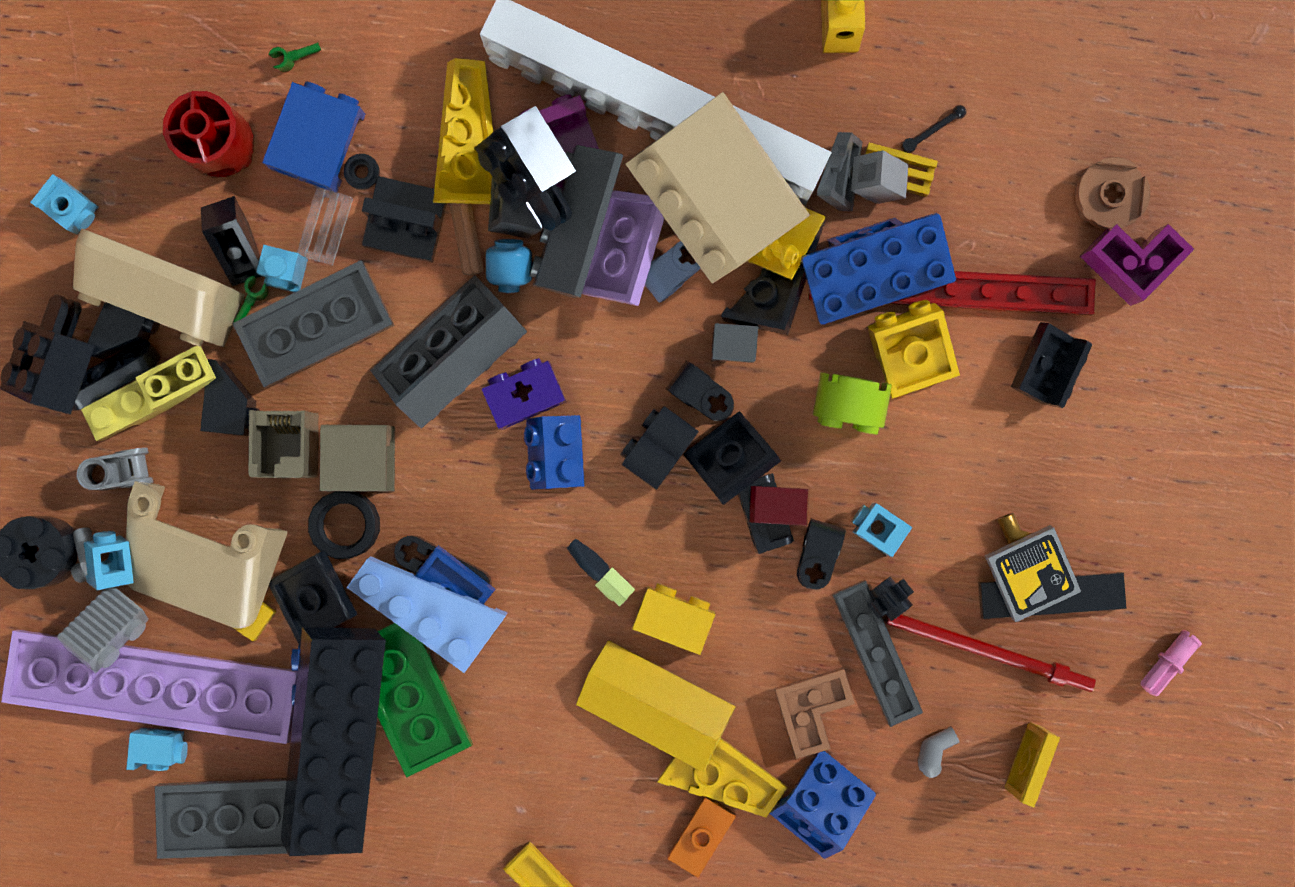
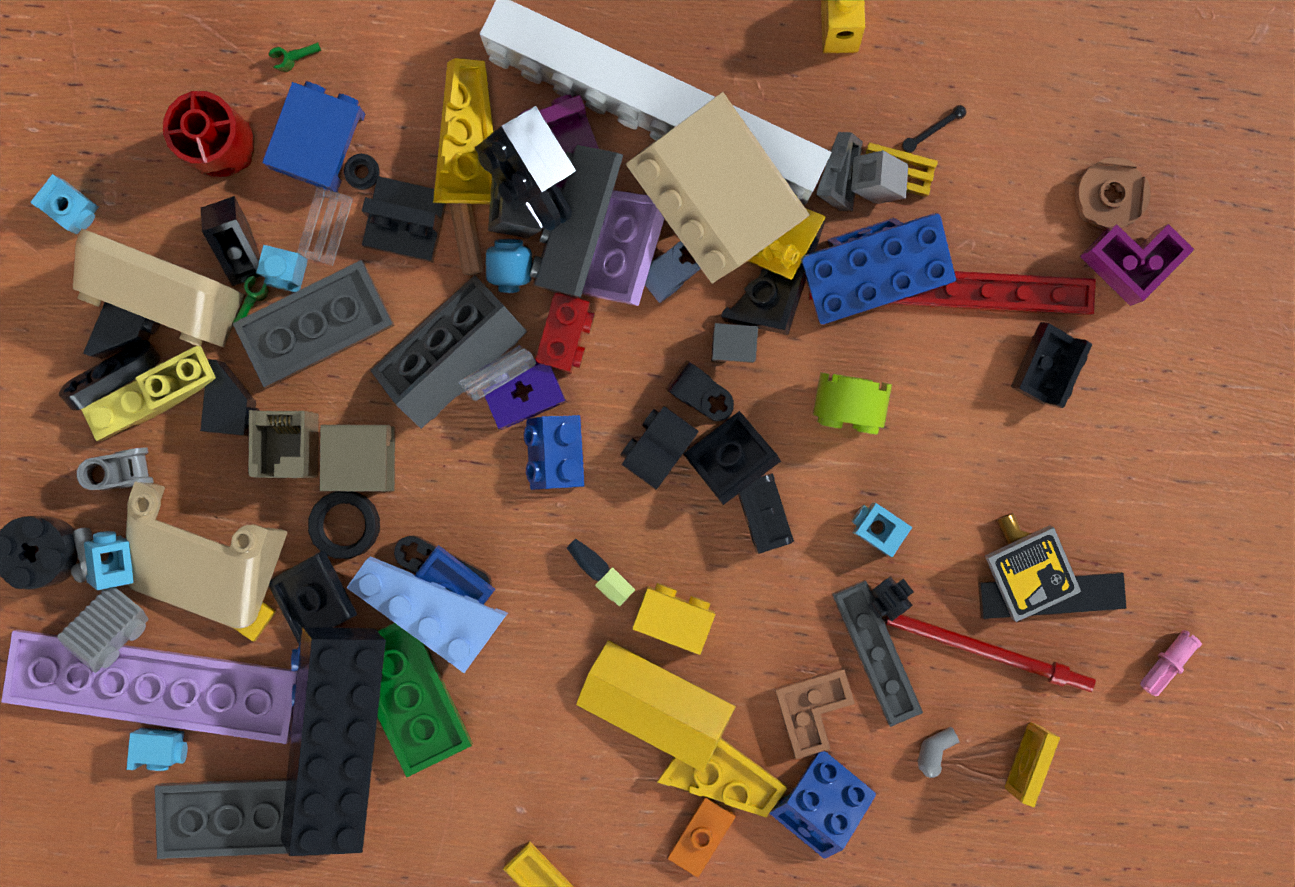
(47, 360): black brick -> none
(497, 373): none -> clear tile
(563, 333): none -> red bracket
(779, 505): dark red slope -> none
(820, 546): black piece -> none
(913, 348): yellow plate -> none

